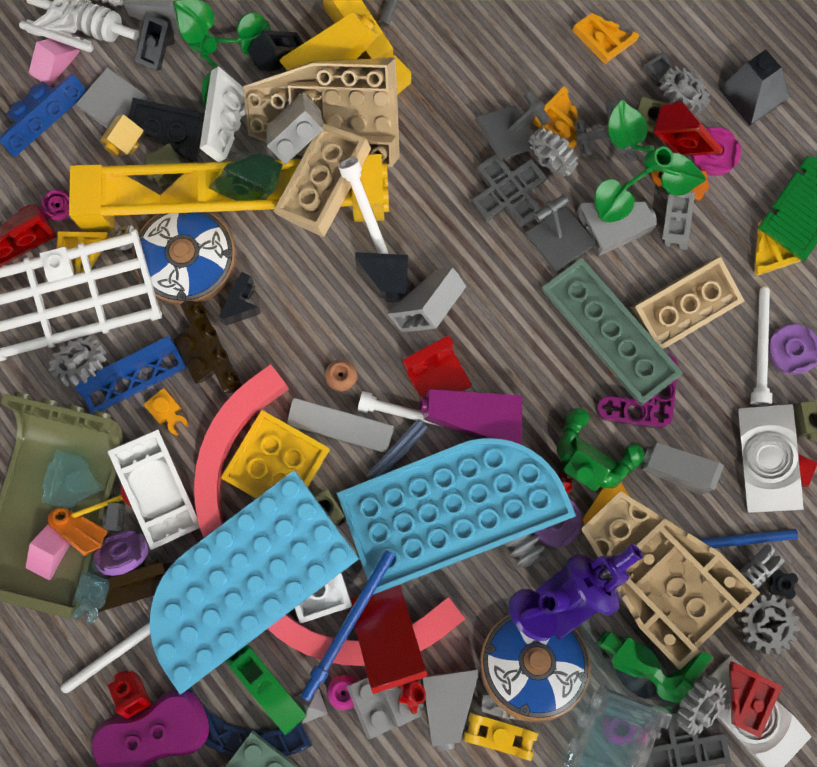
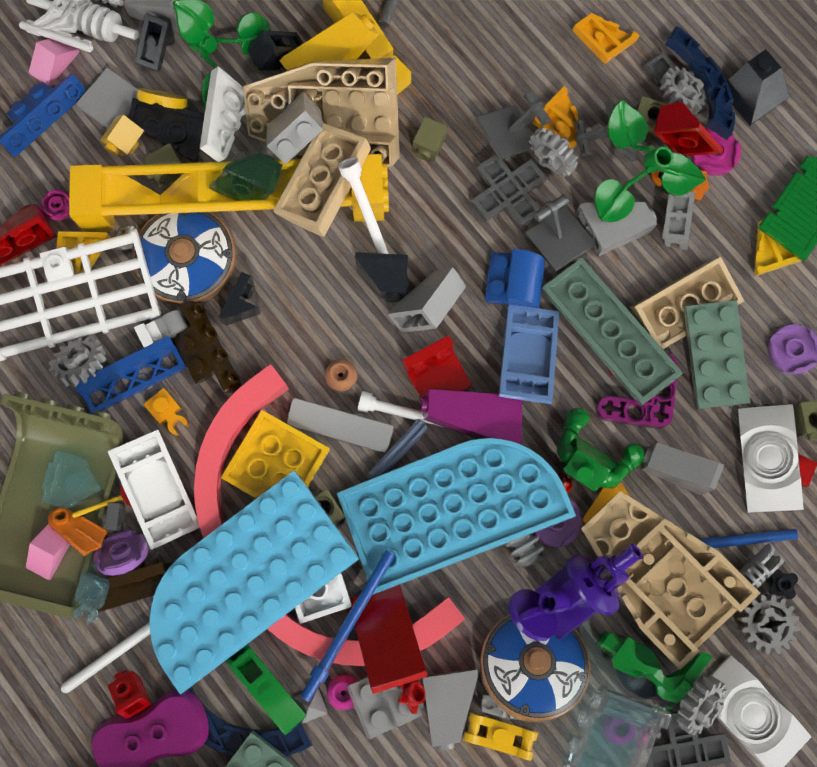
(163, 98): none -> yellow tile
(168, 325): none -> leg
(429, 139): none -> olive brick
(515, 278): none -> blue brick
(529, 354): none -> medium blue slope
(716, 354): none -> sand green plate
(719, 96): none -> dark blue tile
(751, 699): red wing -> none
(761, 394): white piece -> none

